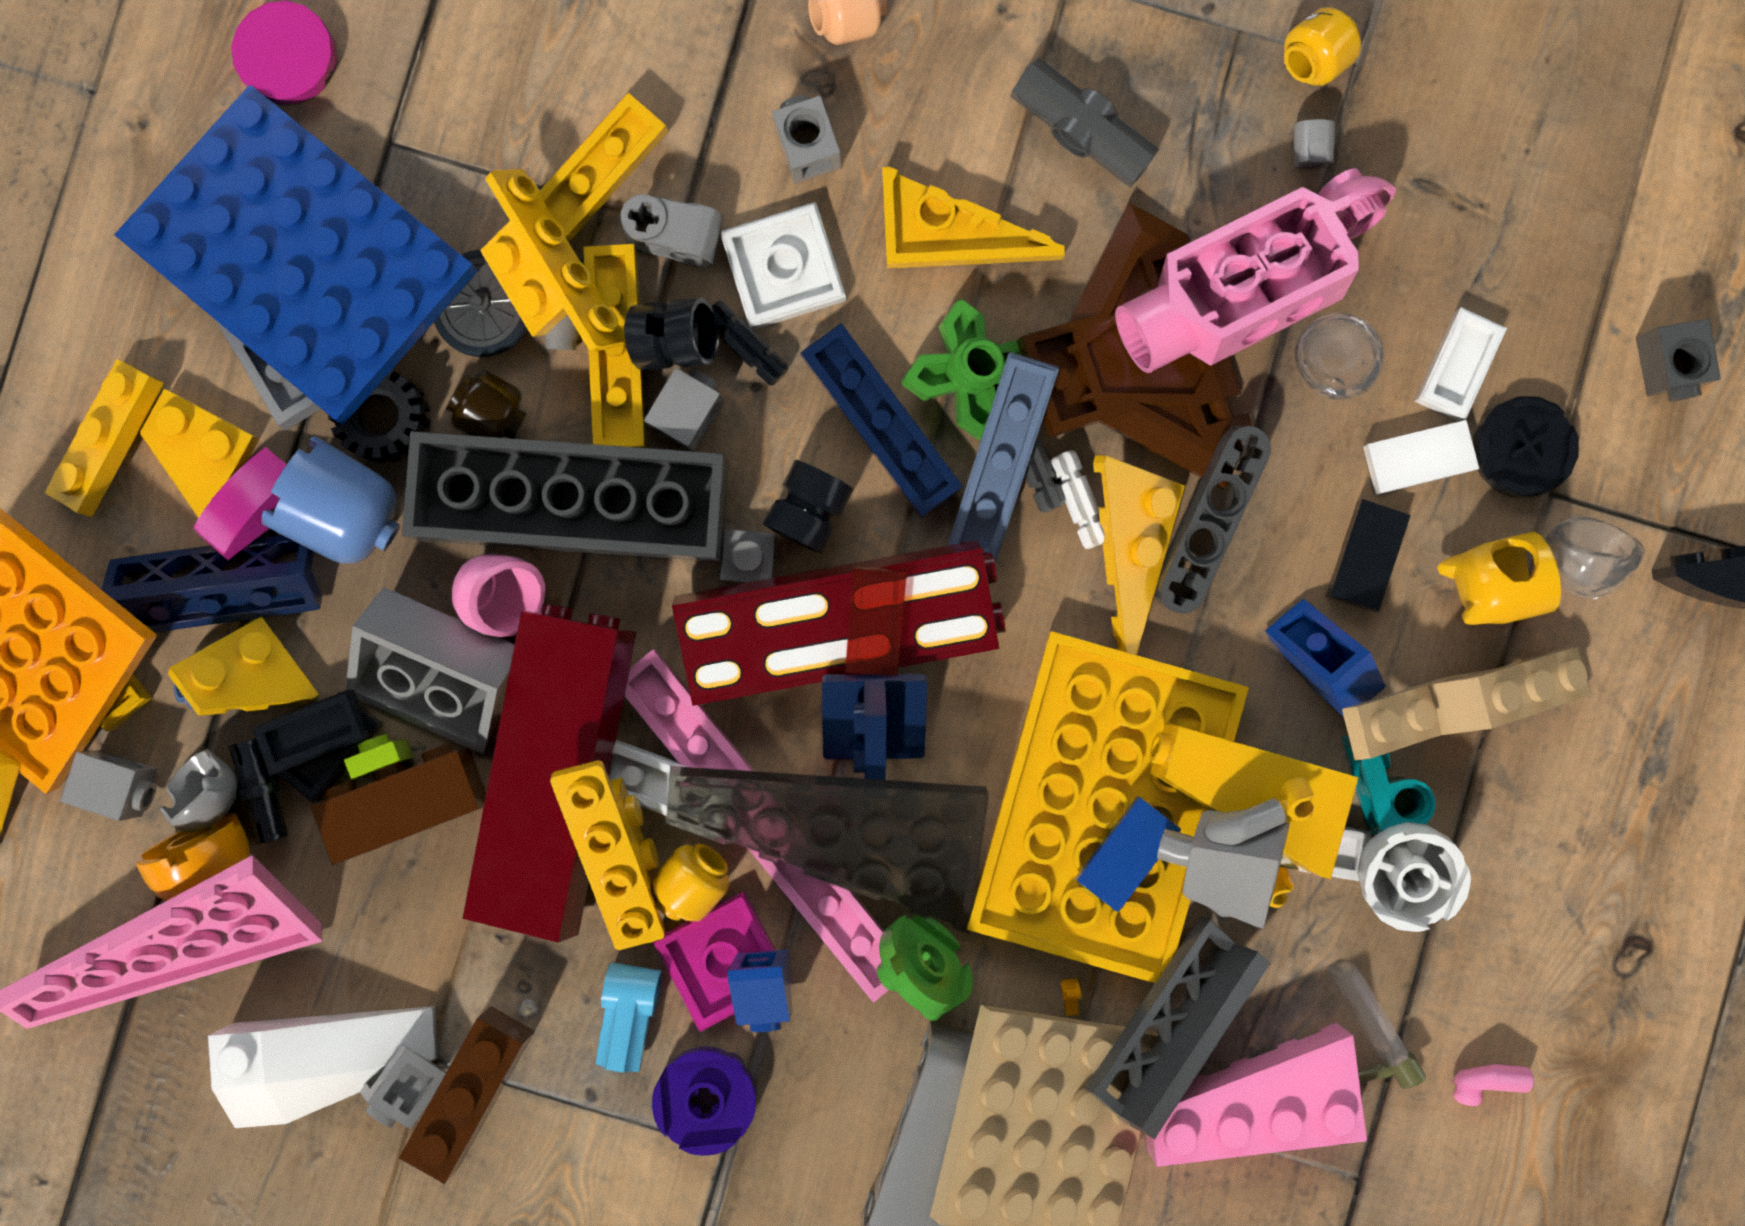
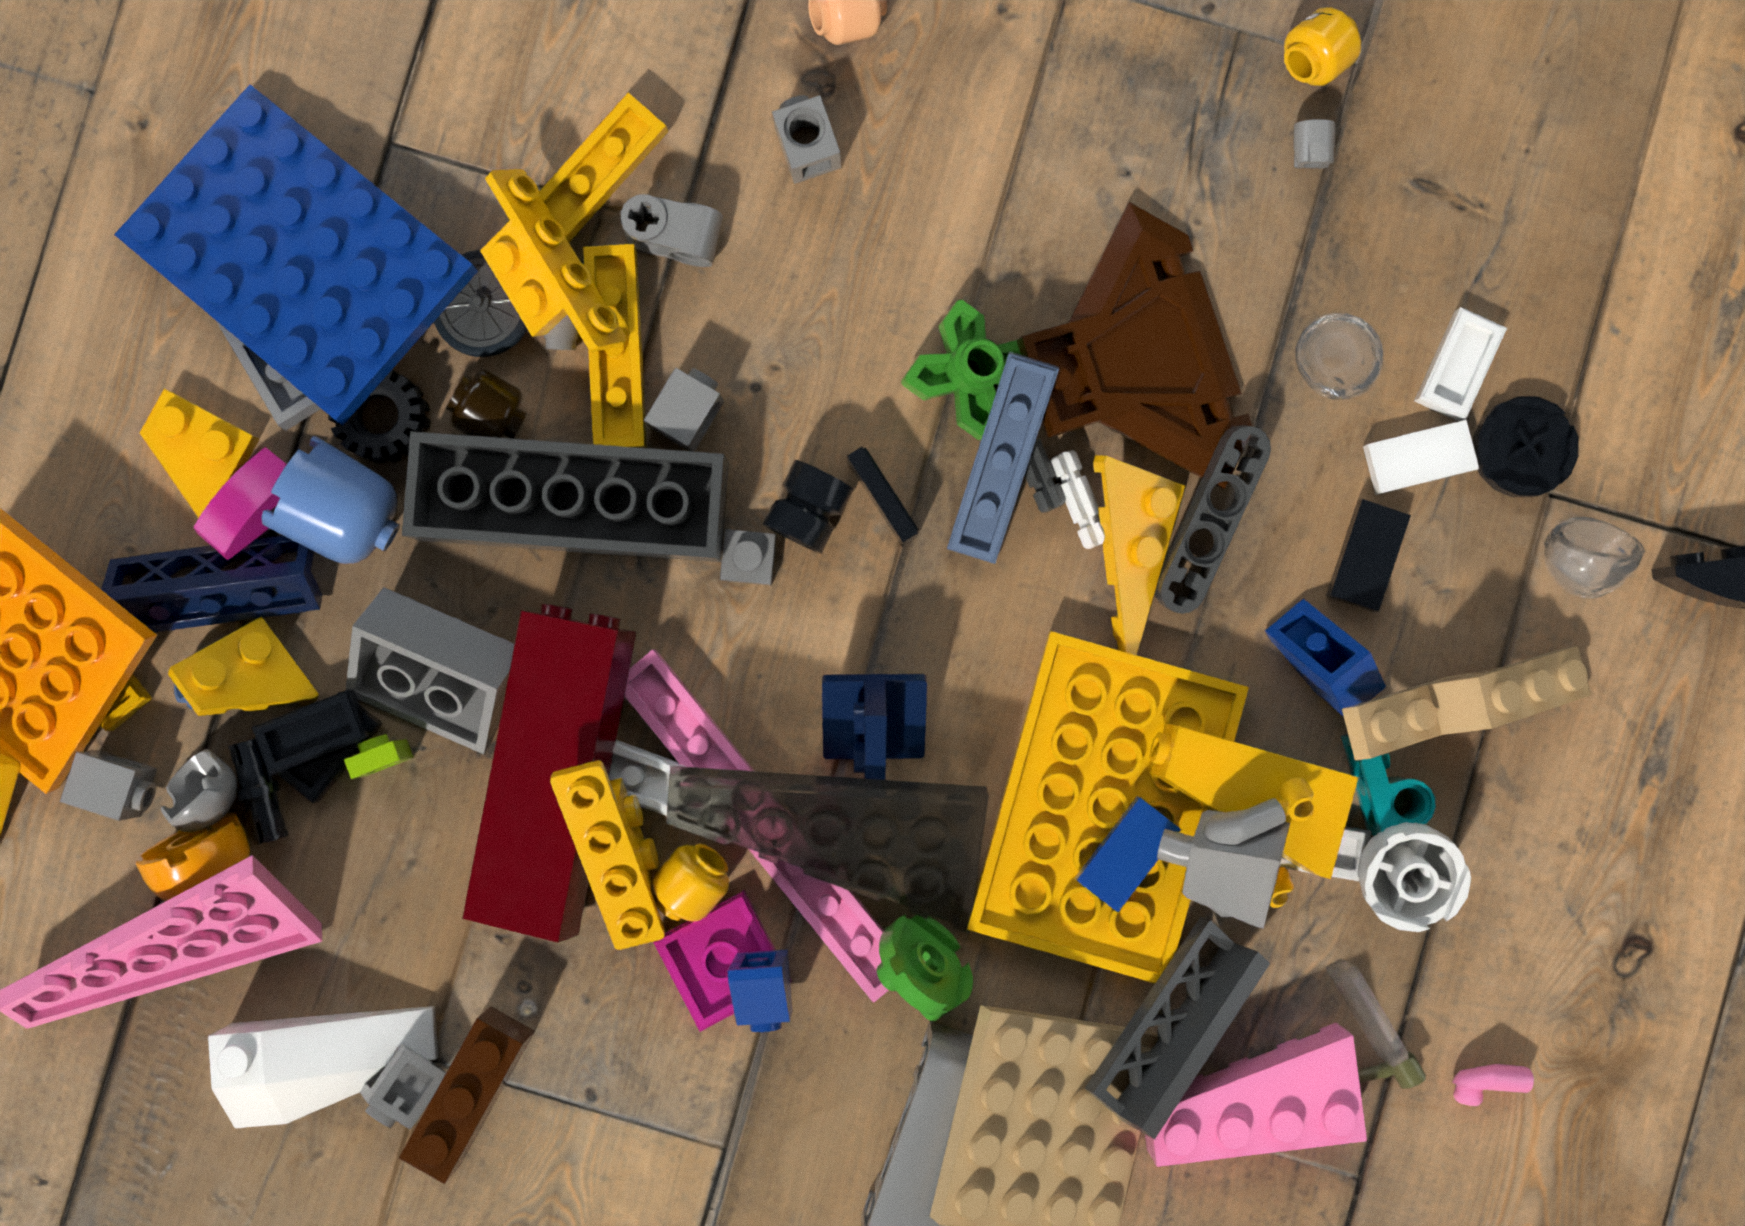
(104, 438): yellow plate -> none
(284, 52): dark pink tile -> none
(398, 803): reddish brown brick -> none
(494, 591): bright pink hat -> none
(629, 1001): medium azure piece -> none
(671, 334): black wheel -> none
(685, 1123): dark purple plate -> none
(749, 345): black axle -> none
(783, 266): white tile -> none
(796, 624): dark red brick -> none
(875, 620): clear red tile -> none
(881, 420): dark blue plate -> none
(883, 495): none -> black tile
(936, 230): yellow wing -> none
(1070, 994): light orange piece -> none
(1084, 122): dark grey piece -> none
(1254, 274): bright pink brick -> none
(1497, 583): yellow piece -> none
(1695, 346): dark grey brick -> none

